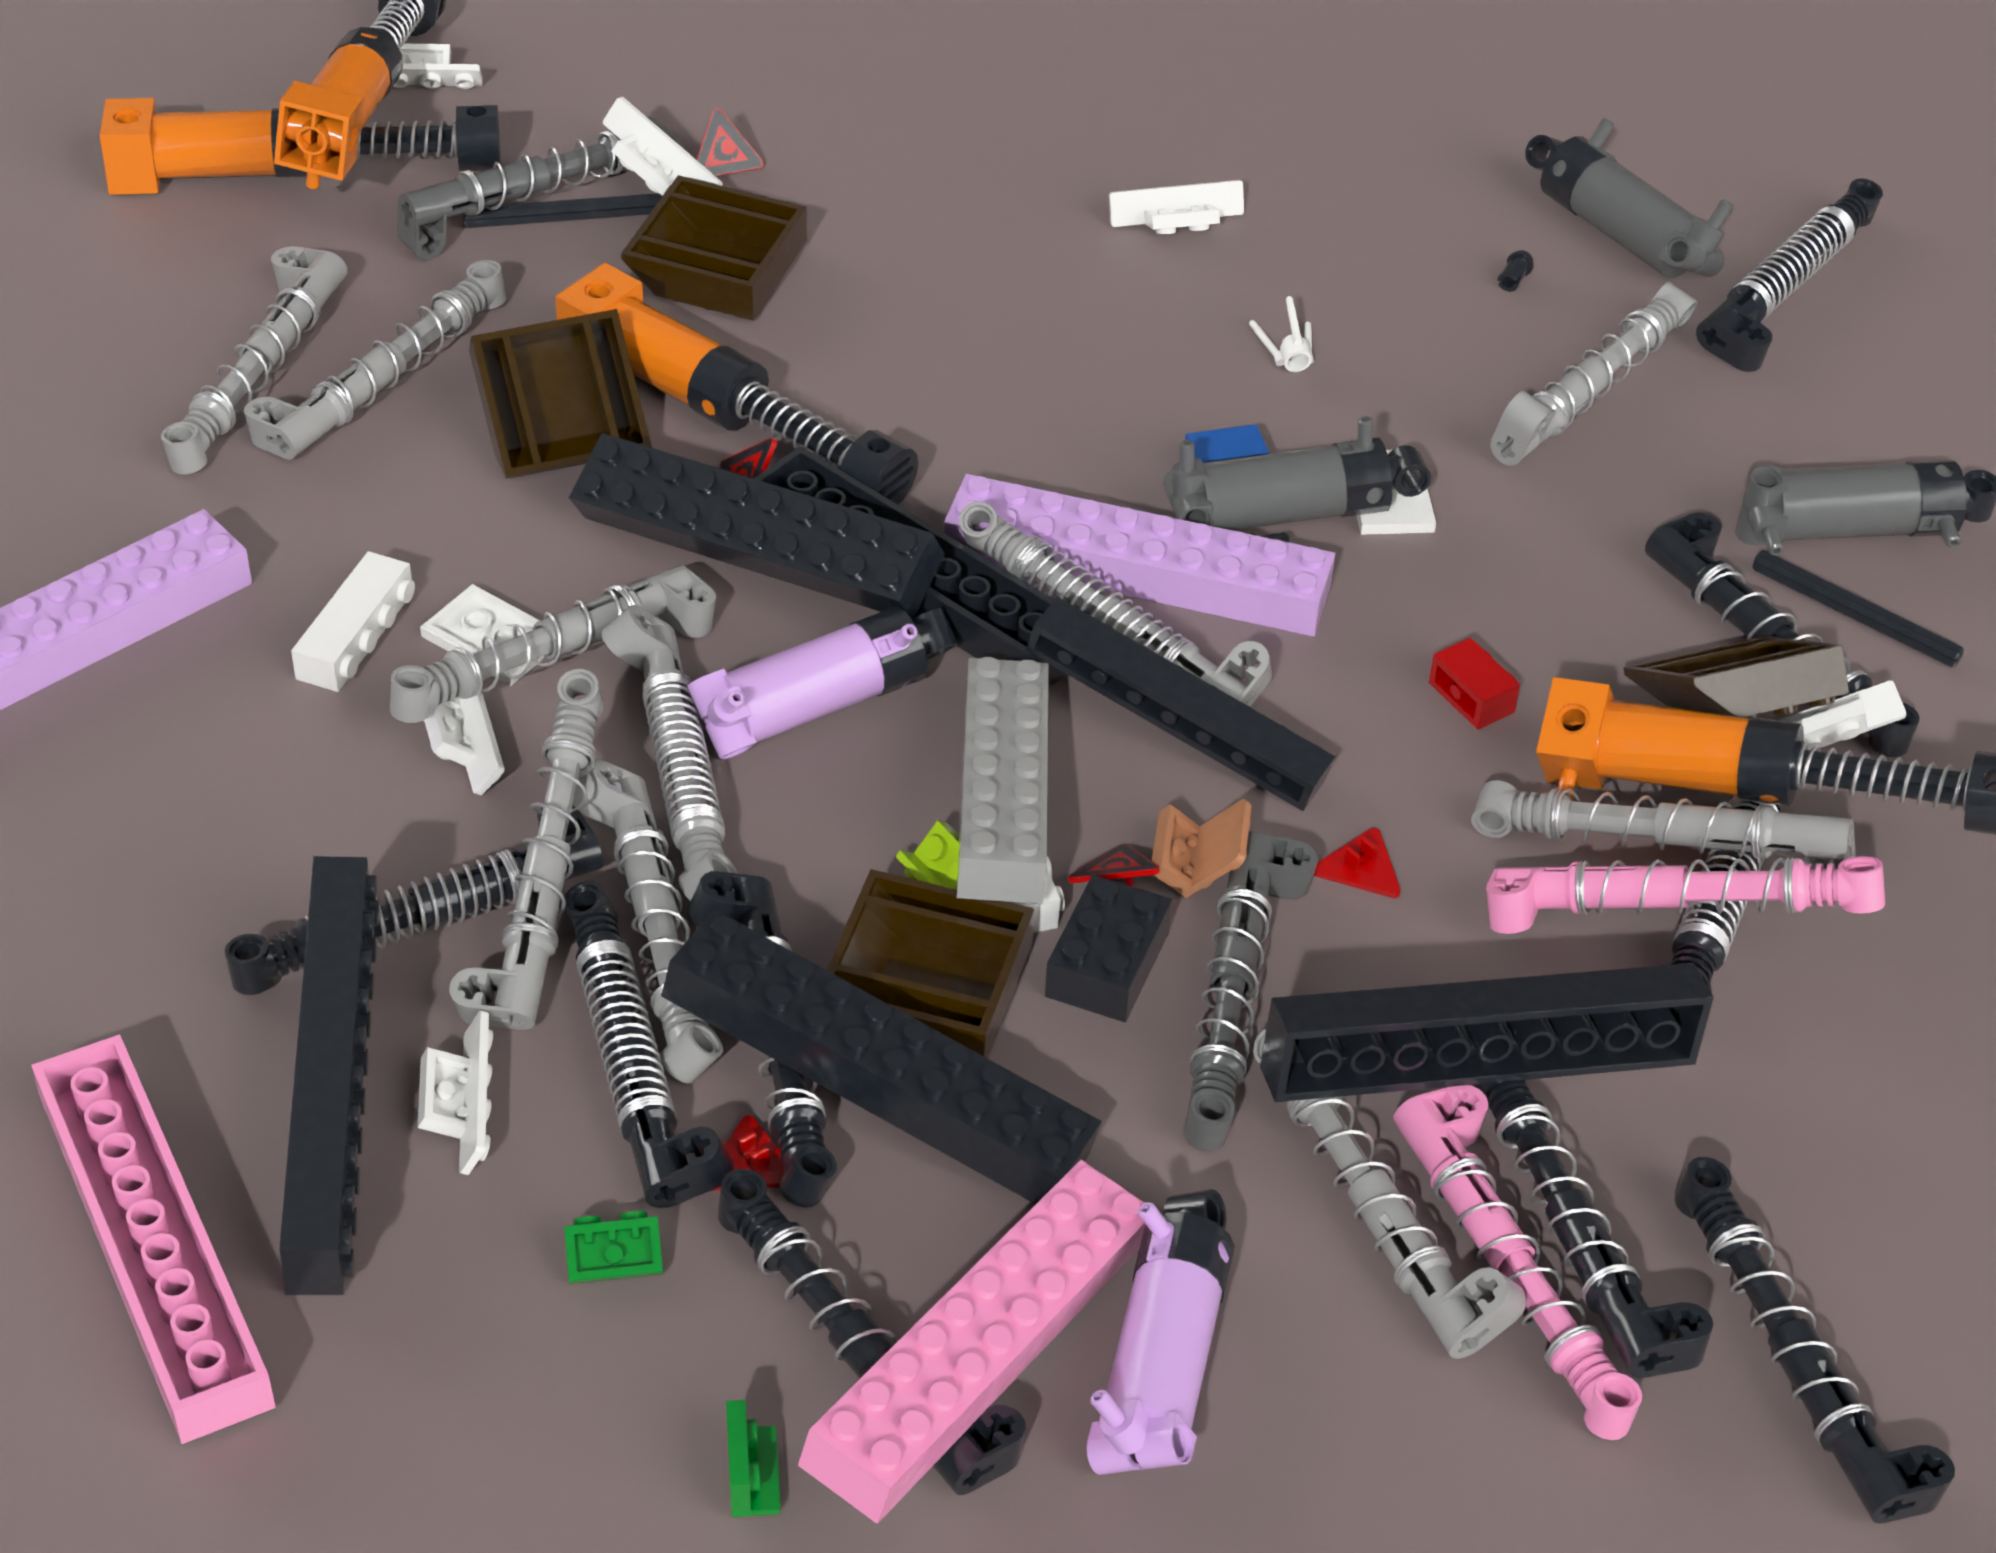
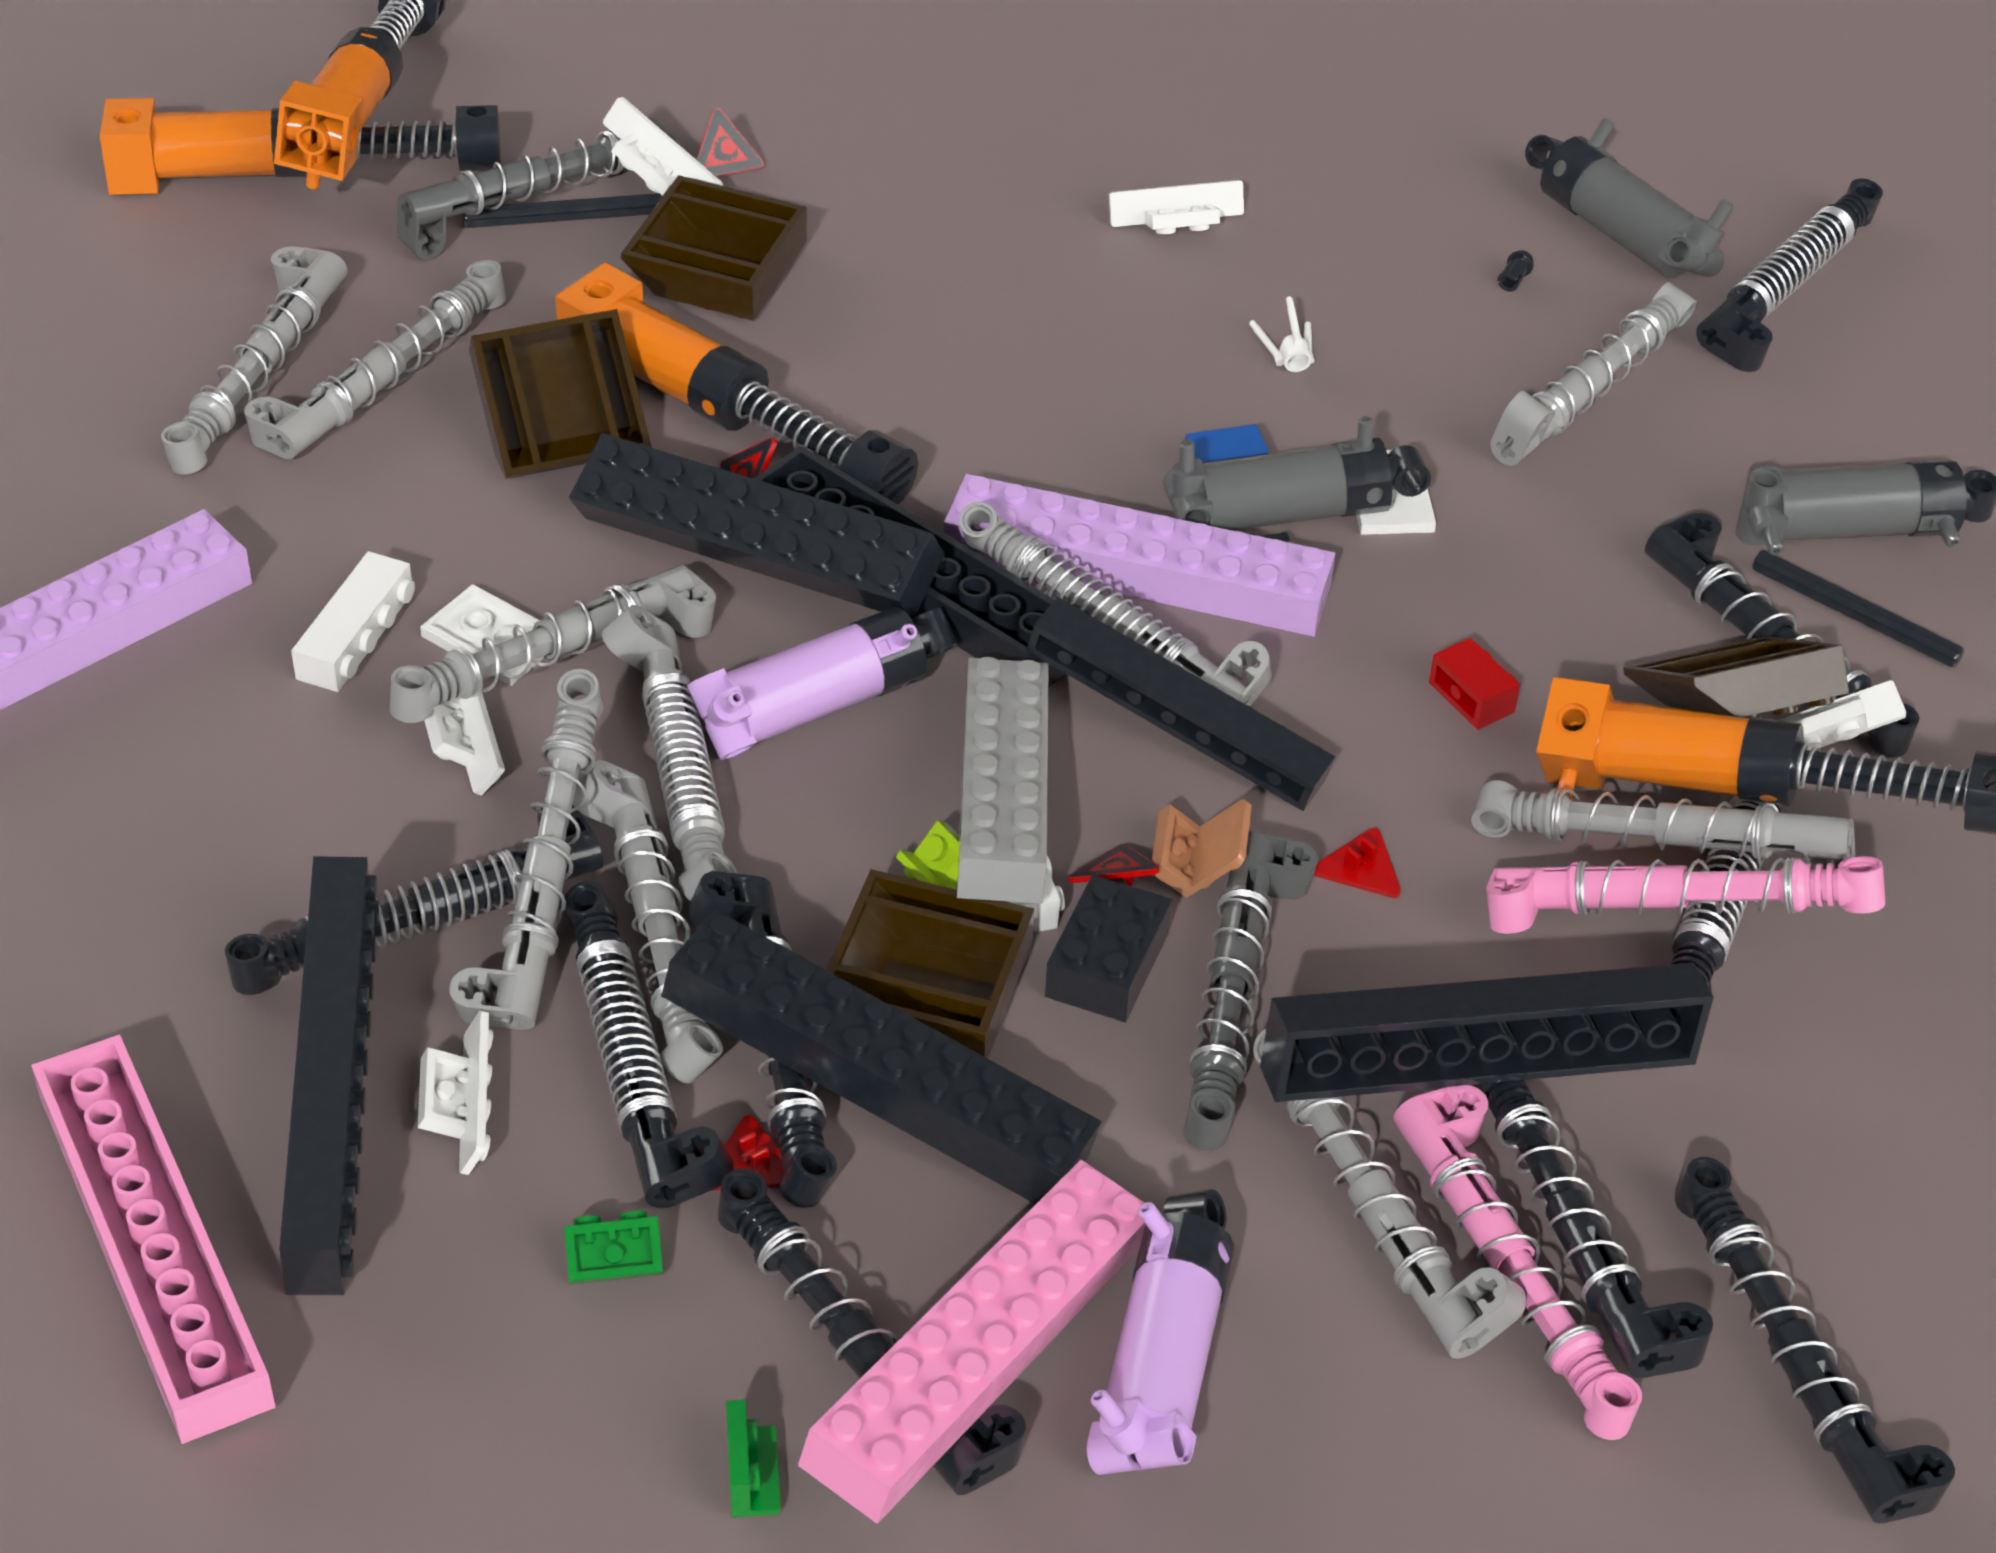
(432, 67): white bracket -> none

